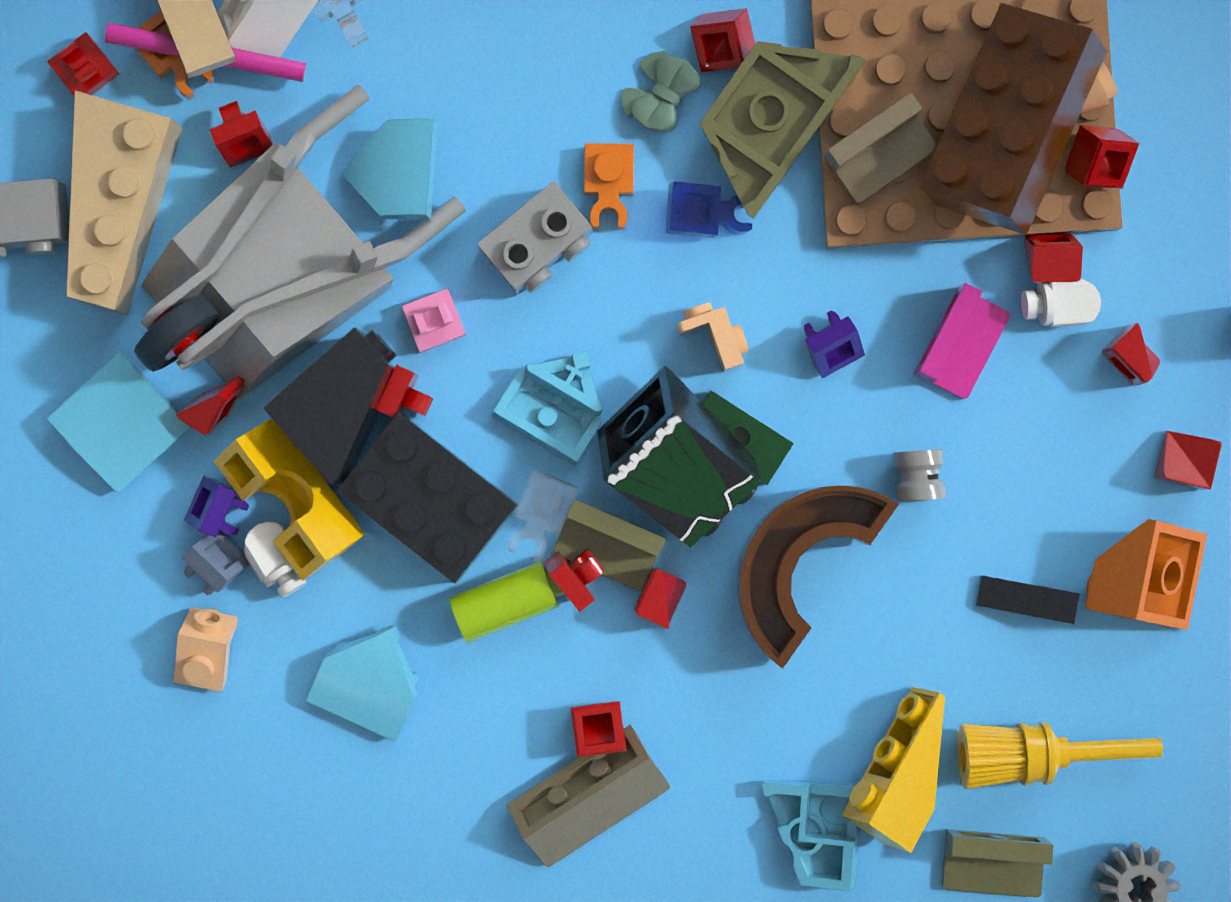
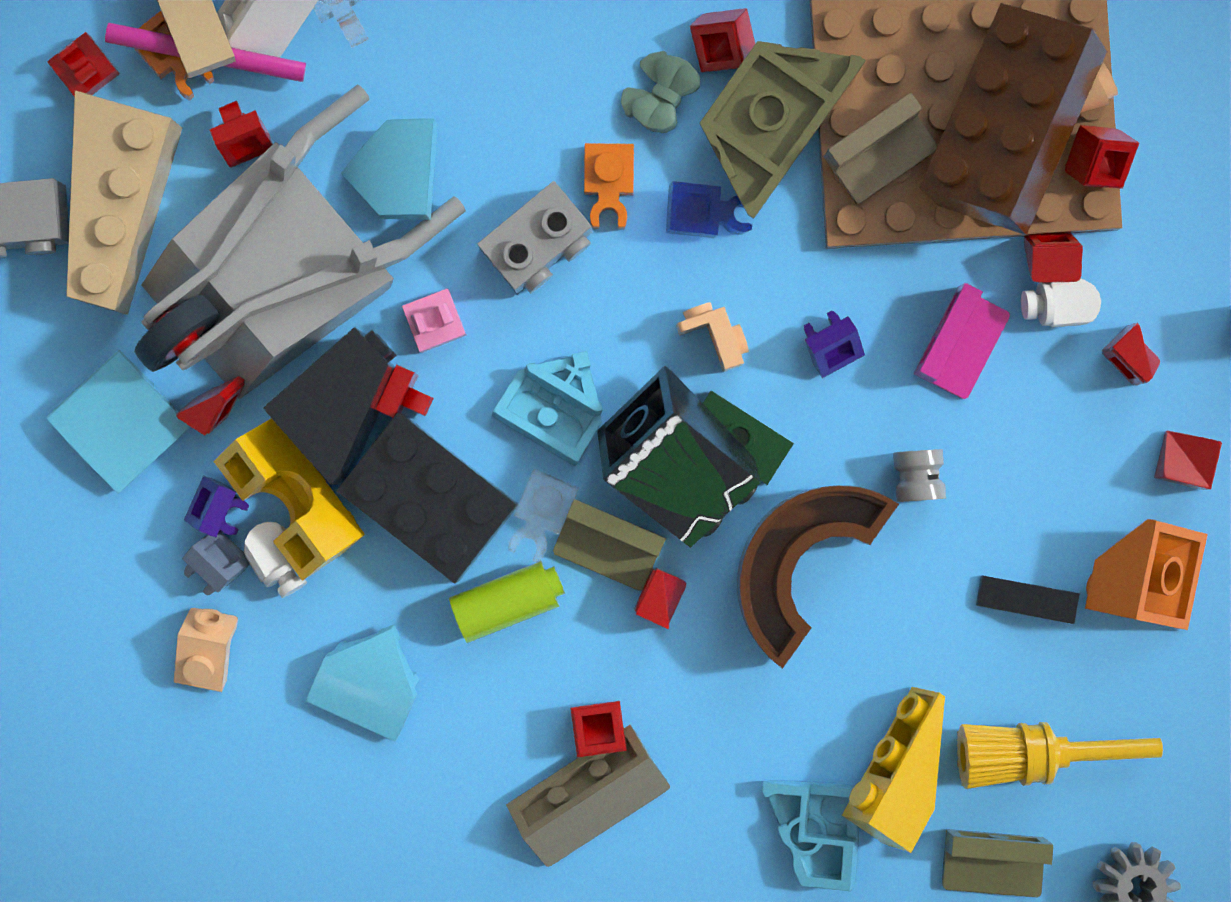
(574, 576): red tile -> none

